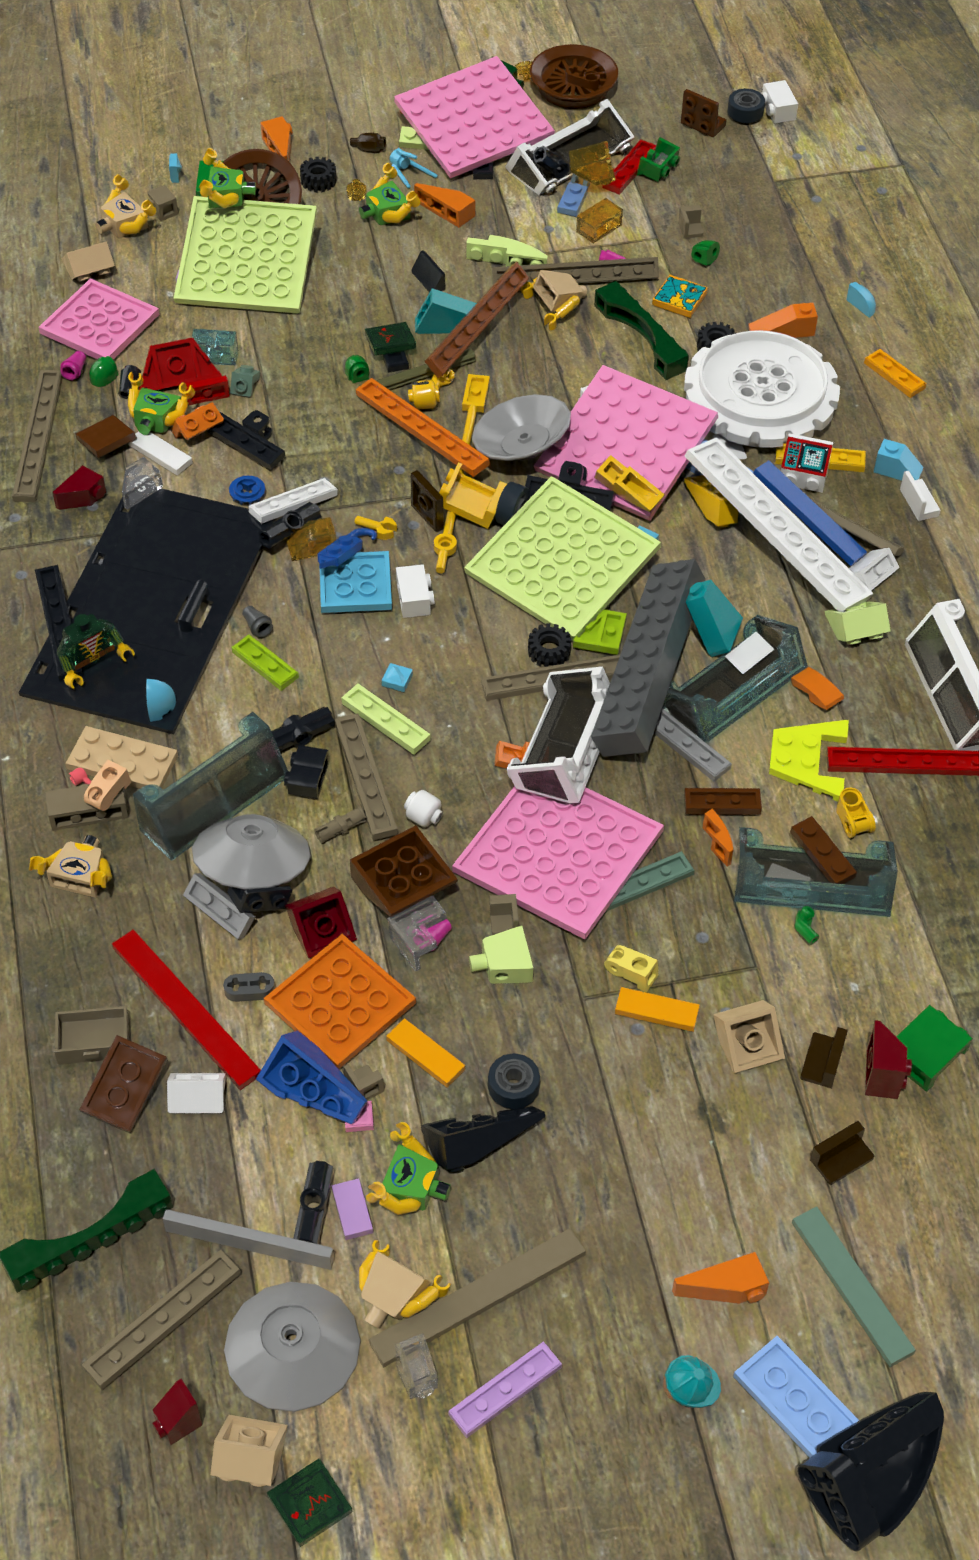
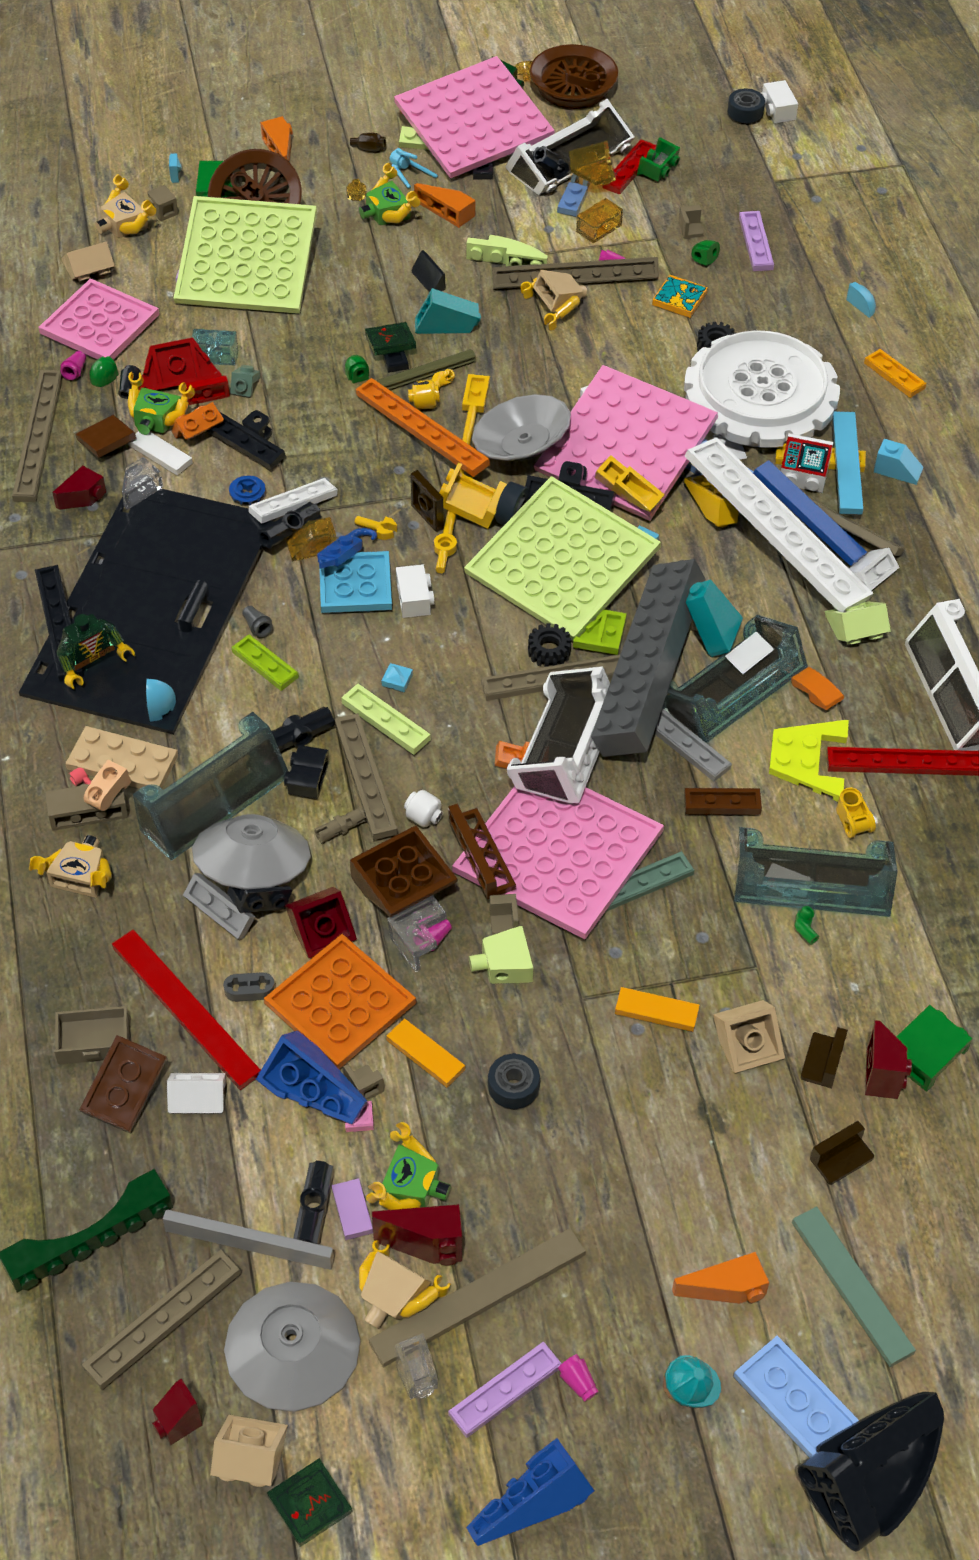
(225, 185): torso -> none
(318, 174): black tyre -> none
(422, 1232): none -> dark red slope
(465, 1142): black wedge -> none
(476, 320): dark orange tile -> none
(476, 854): none -> reddish brown fence
(544, 1491): none -> blue wedge
(578, 1377): none -> dark pink cone
(619, 305): dark green arch -> none
(632, 966): light yellow leg -> none
(701, 114): reddish brown bracket -> none
(721, 839): orange slope -> none
(756, 241): none -> lavender tile
(793, 320): orange slope -> none
(823, 851): reddish brown plate -> none
(847, 463): none -> medium azure tile
(919, 497): white panel -> none

